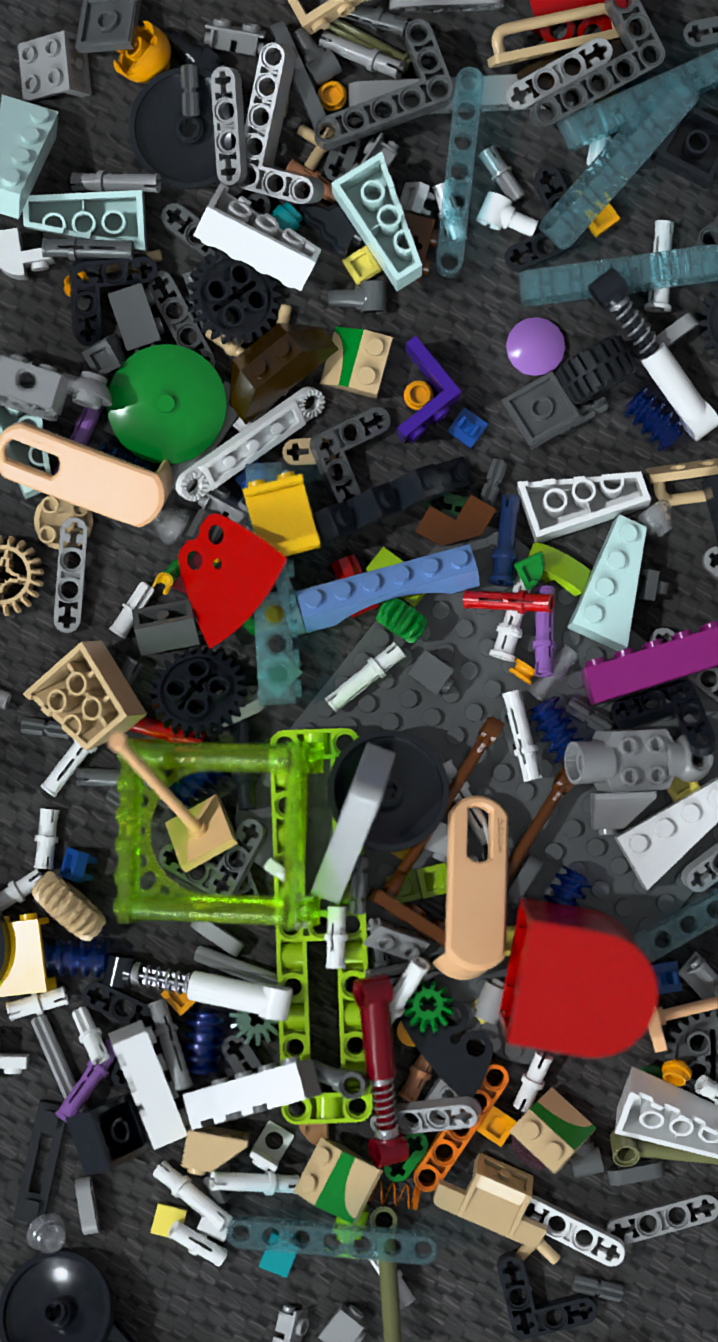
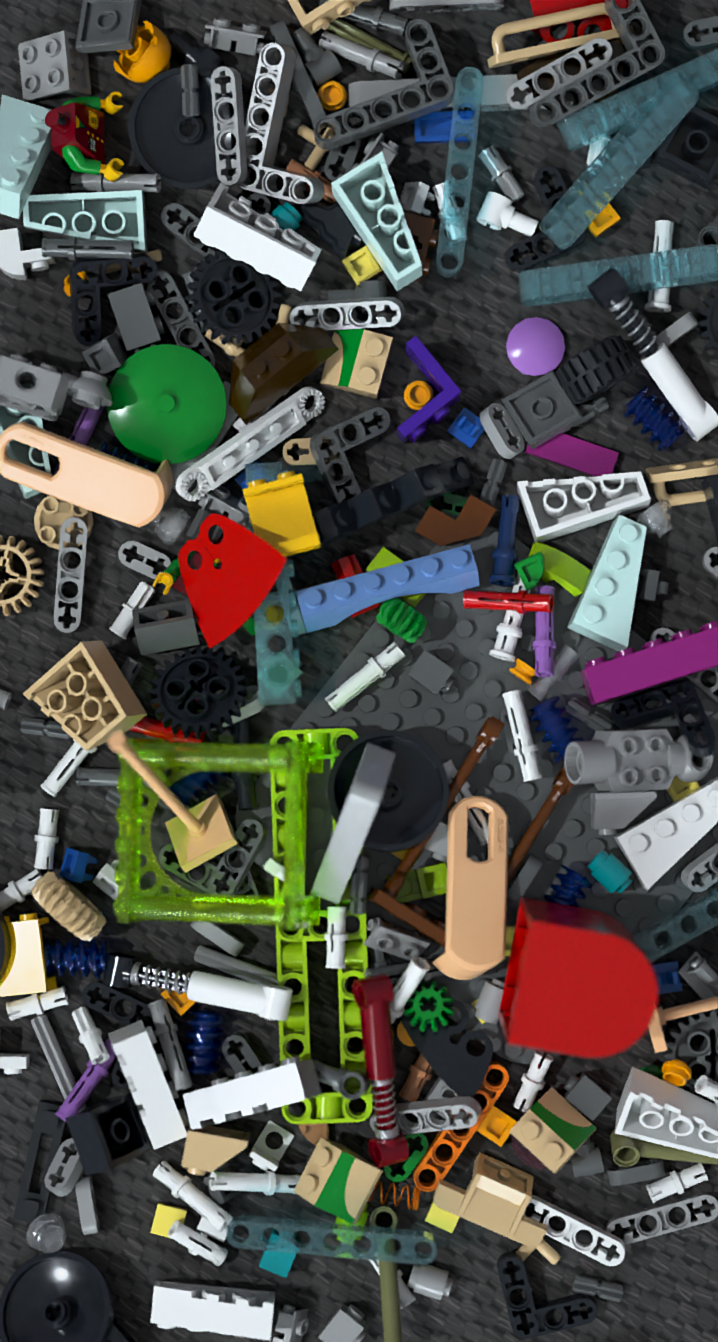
(64, 1167): none -> light grey beam
(79, 134): none -> torso
(106, 879): none -> white tile
(148, 553): none -> light grey beam
(213, 1309): none -> white wedge
(257, 1031): sand green gear -> none
(346, 311): none -> light grey beam
(430, 1281): none -> light grey brick
(436, 127): none -> blue tile
(441, 1218): none -> light yellow tile
(502, 430): none -> light grey beam
(576, 455): none -> magenta tile
(586, 1095): none -> dark grey brick
(610, 872): none -> teal brick
(676, 1182): none -> white pin

